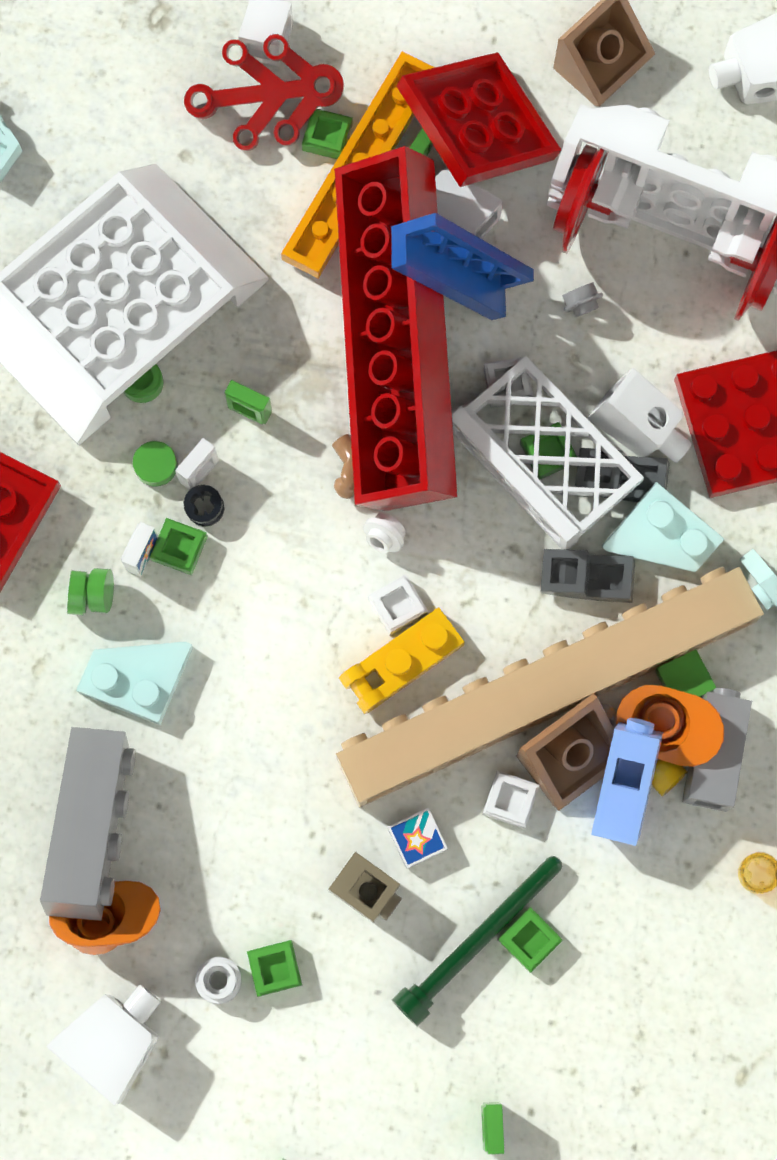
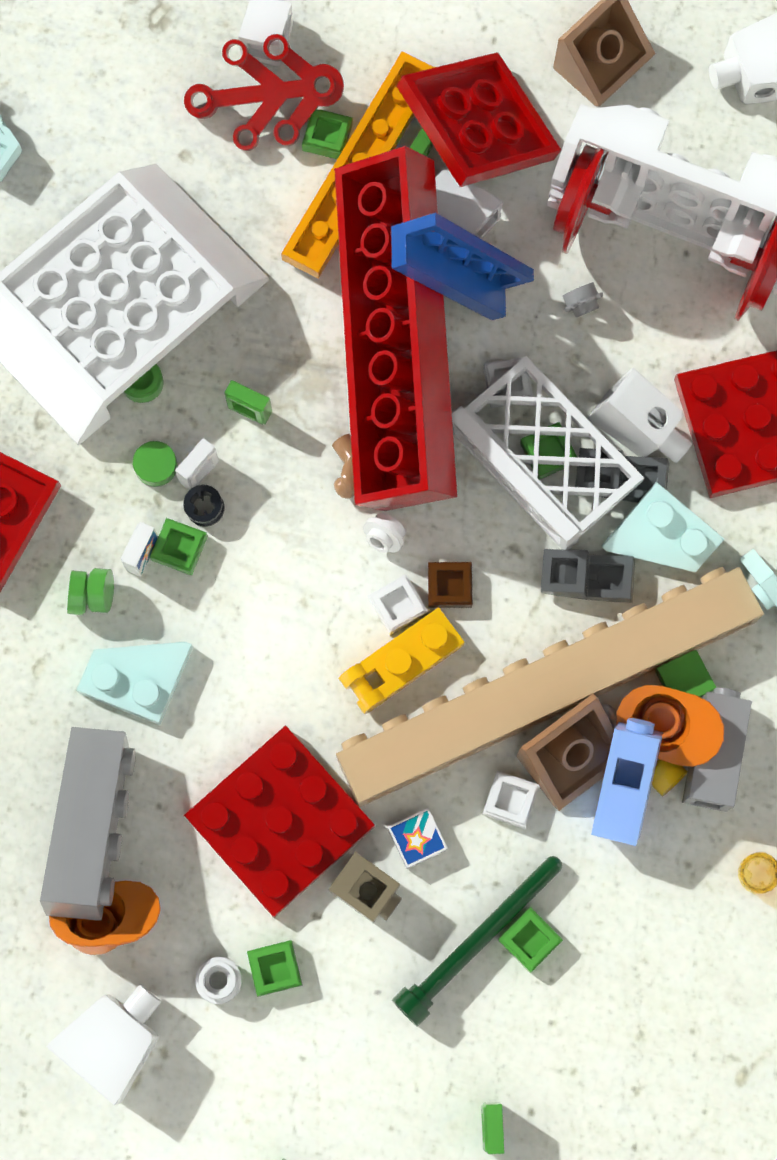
(279, 821): none -> red plate
(450, 585): none -> reddish brown tile

